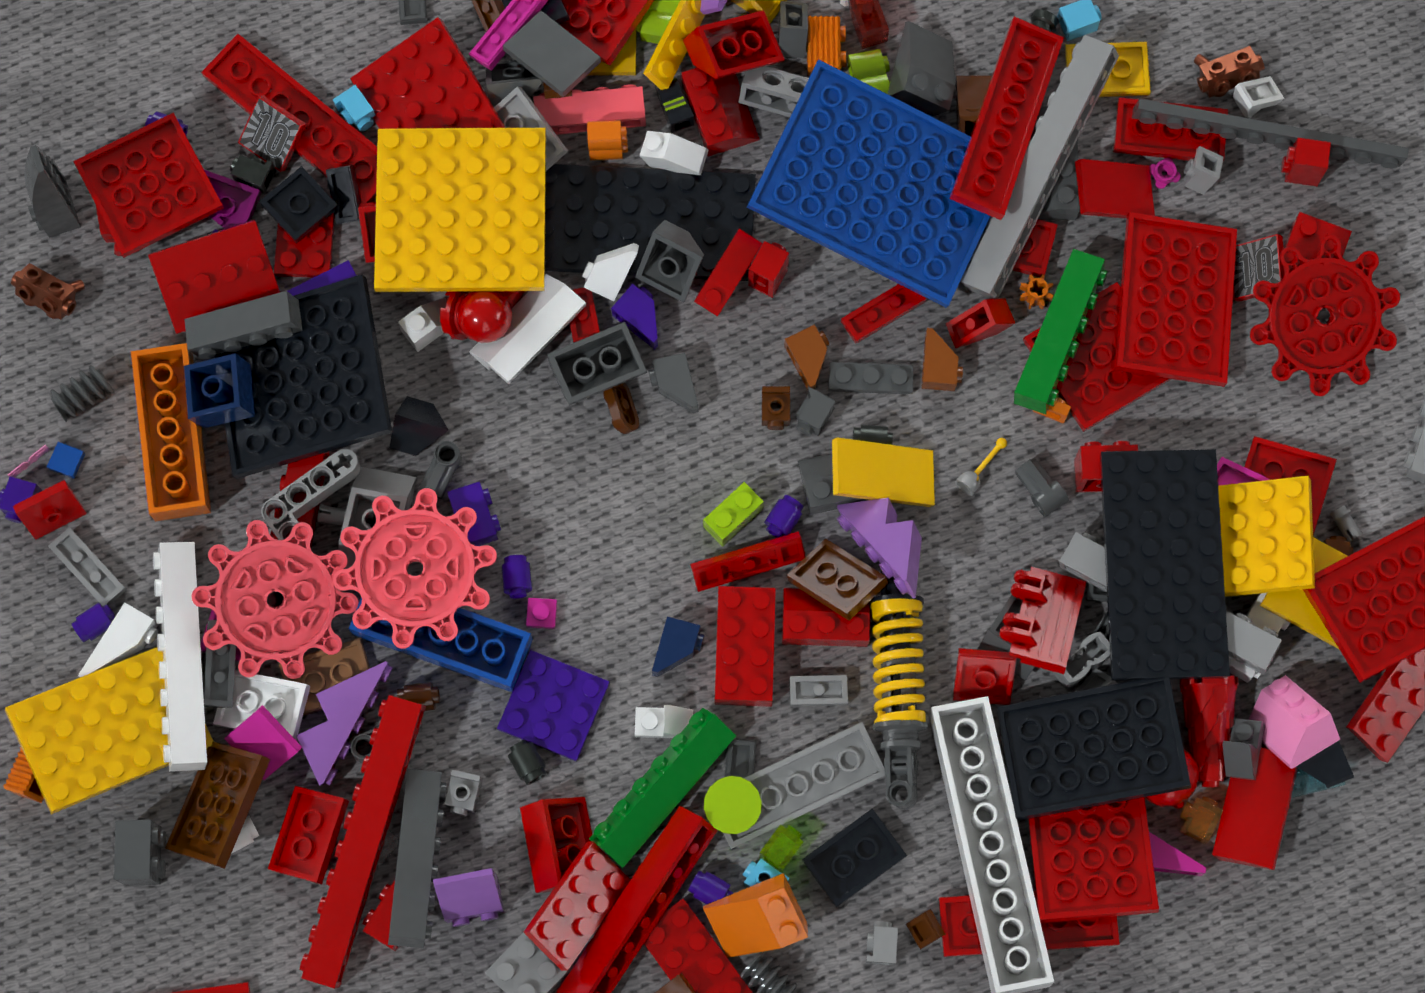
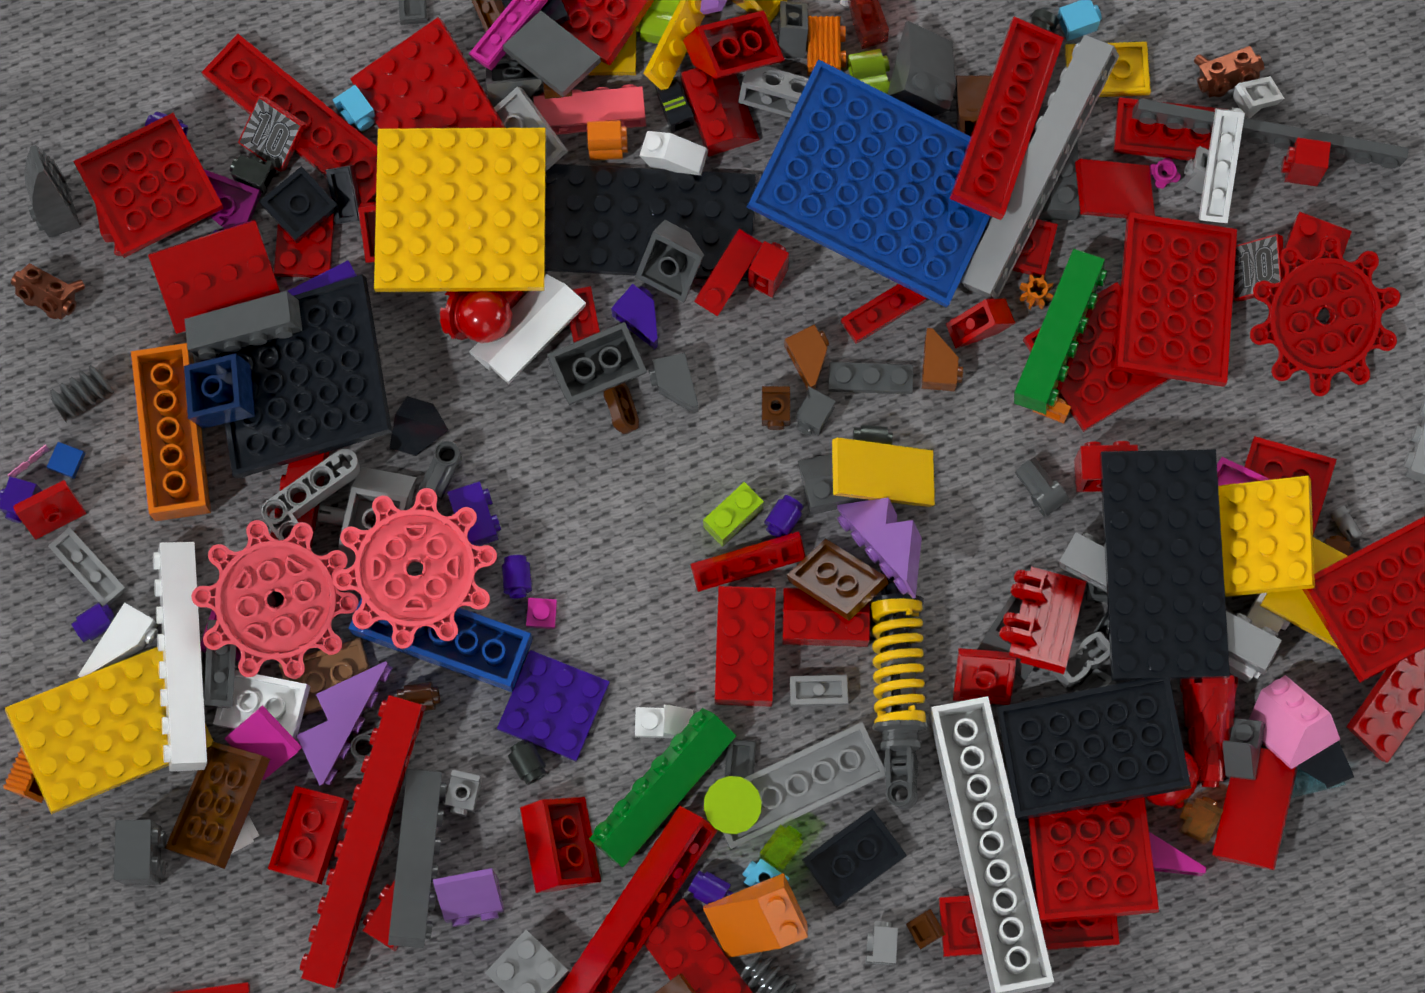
(423, 324): white slope -> none
(576, 906): plate -> none
(609, 271): white slope -> none
(676, 645): dark blue slope -> none
(969, 480): hinge -> none
(1221, 165): none -> white fence

